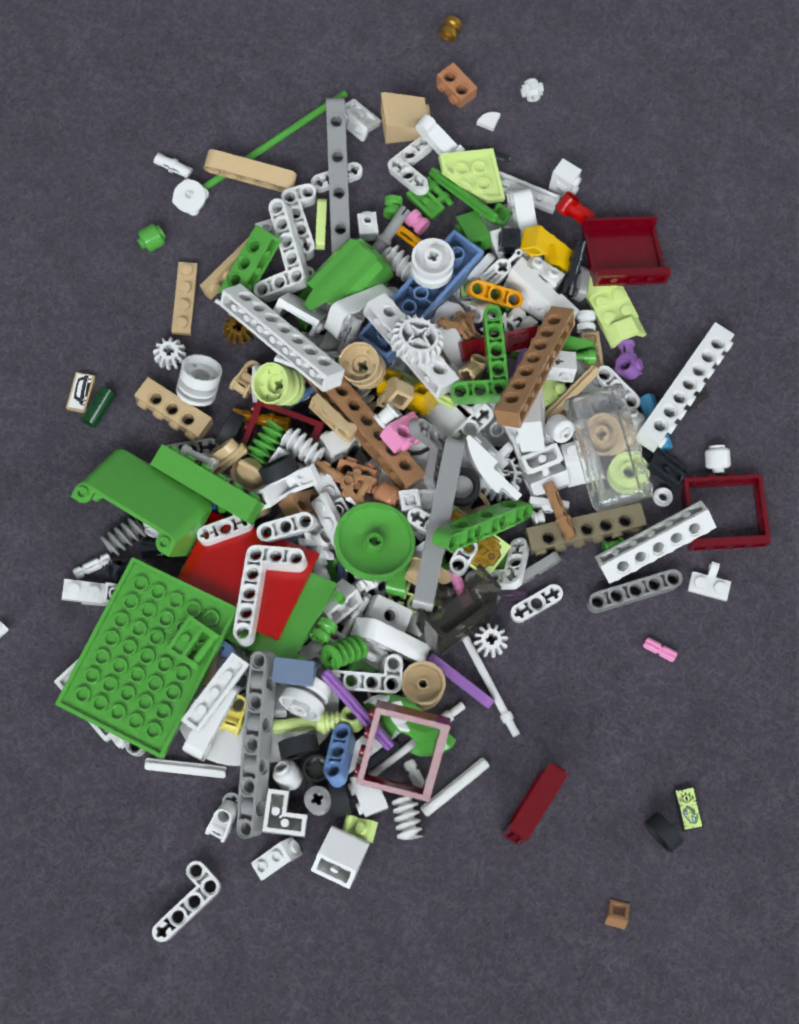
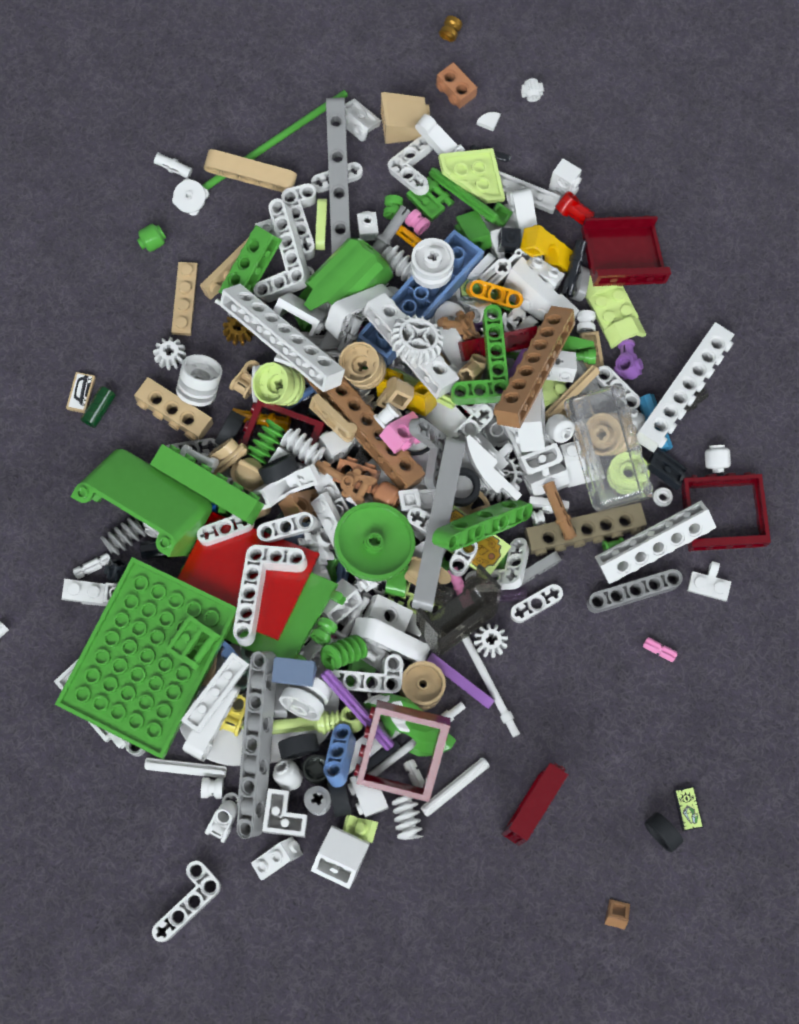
(212, 788): none -> white wheel

